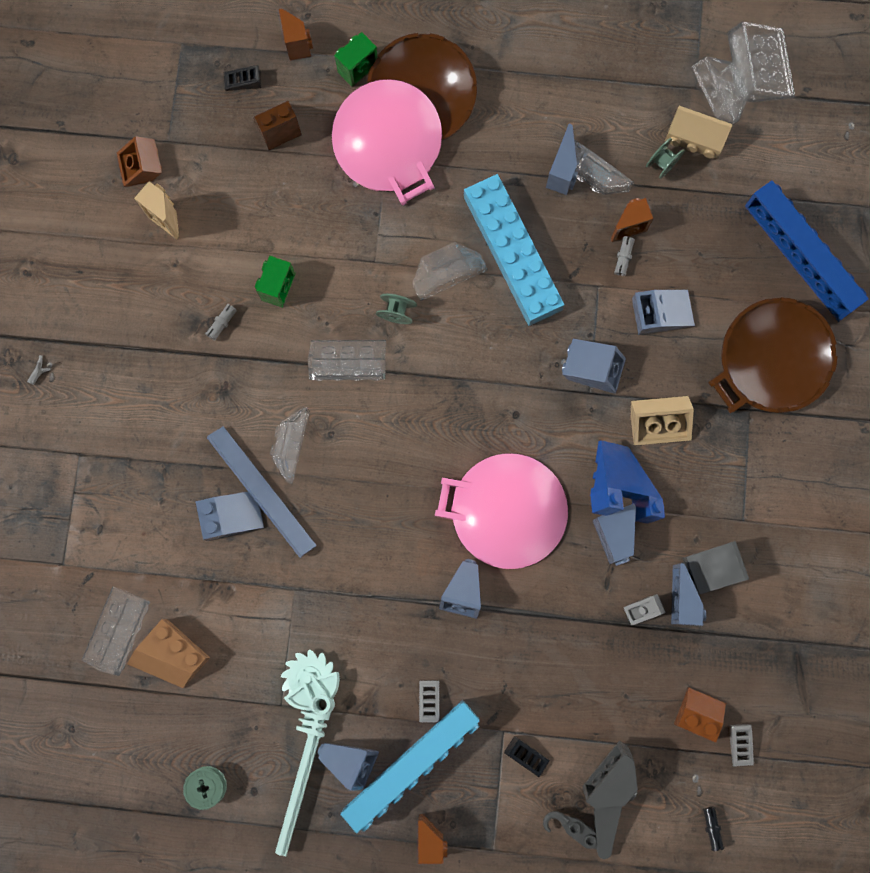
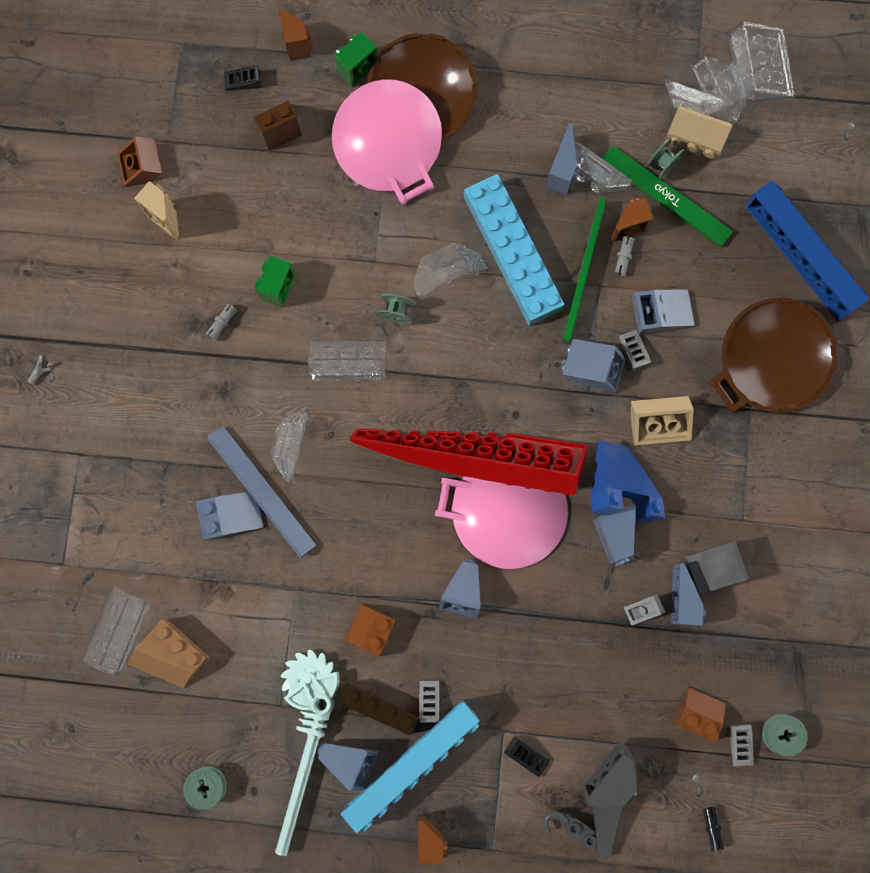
(370, 630): none -> dark orange slope
(378, 709): none -> dark brown brick
(501, 459): none -> red wedge
(584, 271): none -> green tile
(640, 346): none -> light grey slope
(668, 197): none -> green tile
(696, 100): none -> clear wedge
(793, 743): none -> sand green piece

